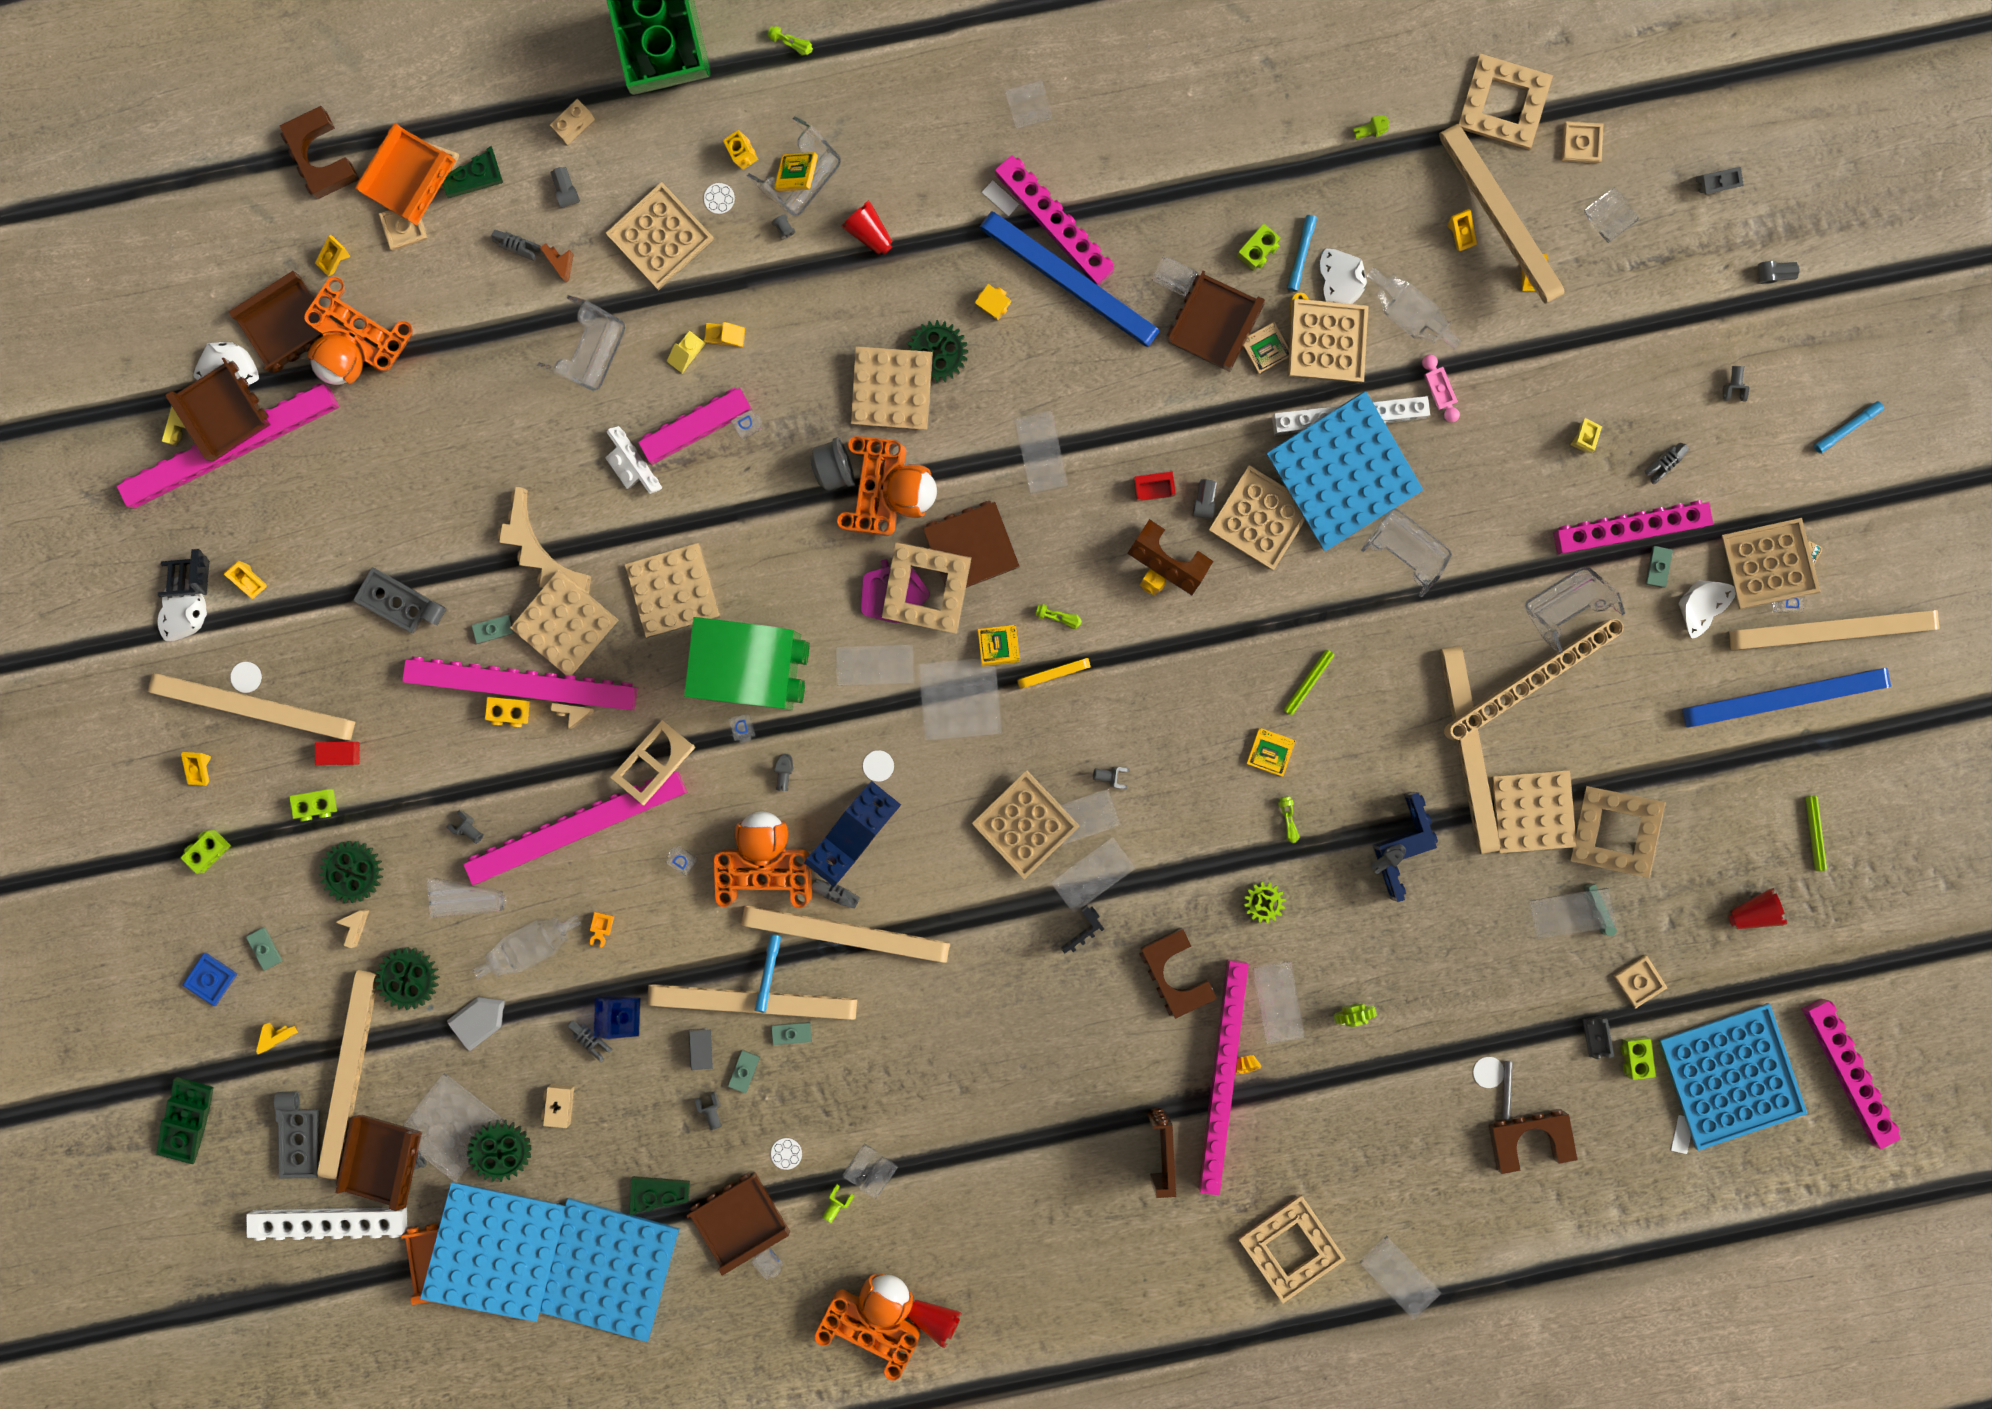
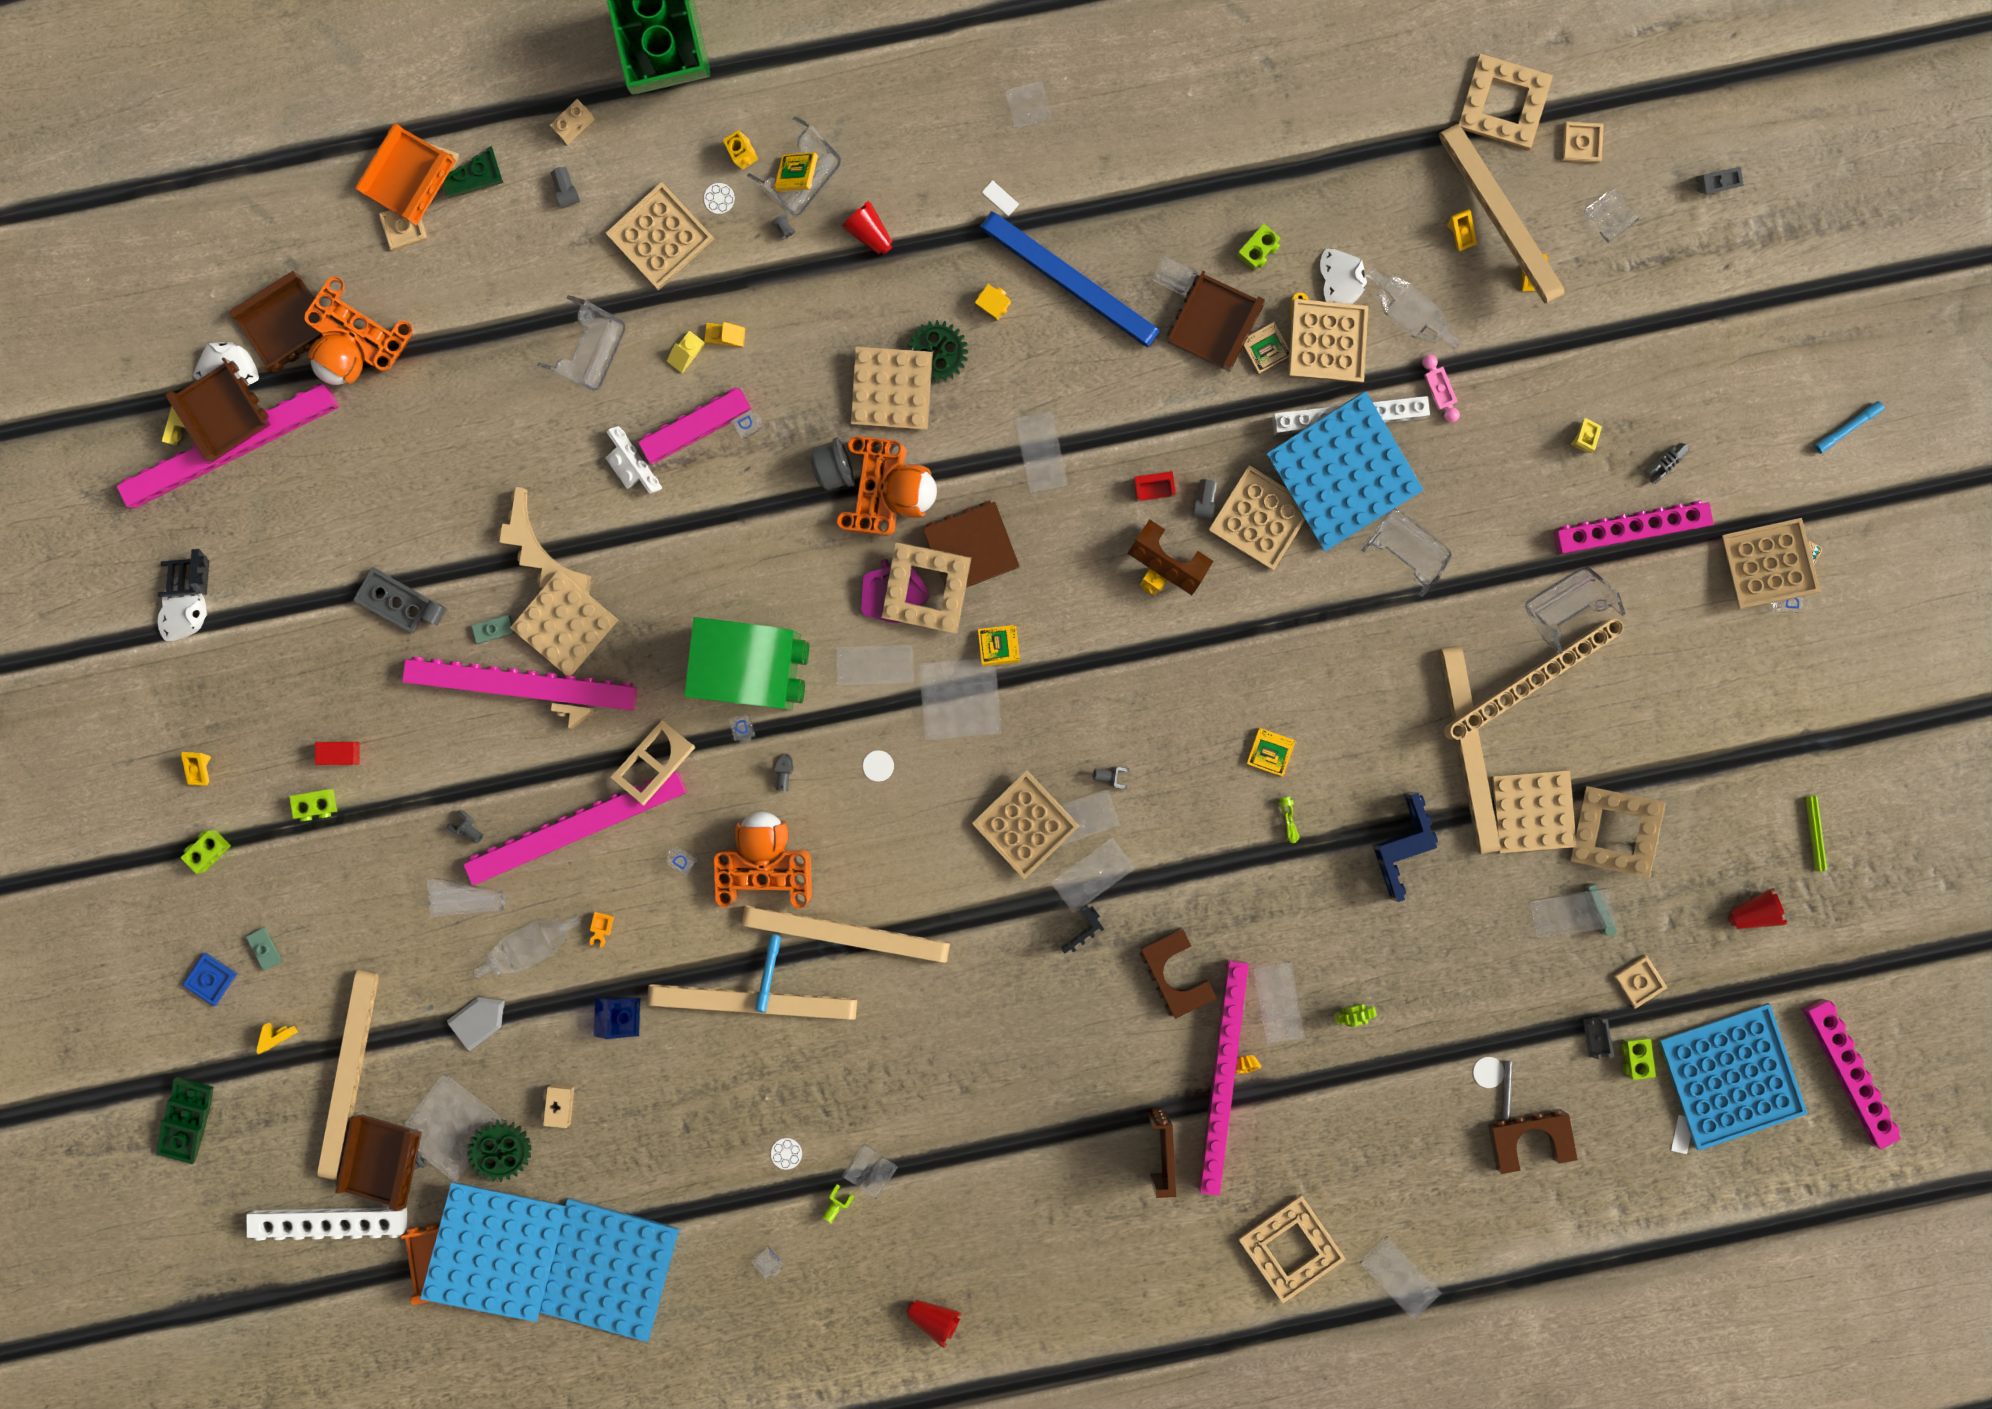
(245, 579): yellow slope -> none
(246, 677): white sticker -> none
(251, 706): tan beam -> none
(286, 1107): dark grey hinge -> none
(299, 134): reddish brown arch -> none
(331, 256): yellow slope -> none
(344, 887): dark green gear -> none
(356, 923): tan slope -> none
(423, 983): dark green gear -> none
(507, 707): yellow brick -> none
(515, 244): dark grey hinge -> none
(561, 264): dark orange slope -> none
(587, 1039): dark grey hinge -> none
(657, 1192): dark green wing -> none
(672, 590): tan plate -> none
(700, 1049): dark grey hinge -> none
(710, 1112): dark grey piece -> none
(739, 1222): reddish brown panel -> none
(744, 1071): sand green plate -> none
(791, 1033): sand green plate -> none
(804, 47): lime piece -> none
(836, 894): dark grey hinge -> none
(852, 833): dark blue bracket -> none
(878, 1312): orange beam -> none
(1054, 673): yellow beam -> none
(1070, 620): lime piece -> none
(1081, 259): dark pink brick -> none
(1275, 896): lime gear -> none
(1307, 232): dark azure piece -> none
(1309, 682): lime axle -> none
(1377, 127): lime piece -> none
(1392, 857): dark grey piece -> none
(1659, 566): sand green plate -> none
(1701, 604): white piece -> none
(1736, 382): dark grey piece -> none
(1772, 272): dark grey piece -> none
(1786, 697): blue beam -> none
(1834, 630): tan beam -> none

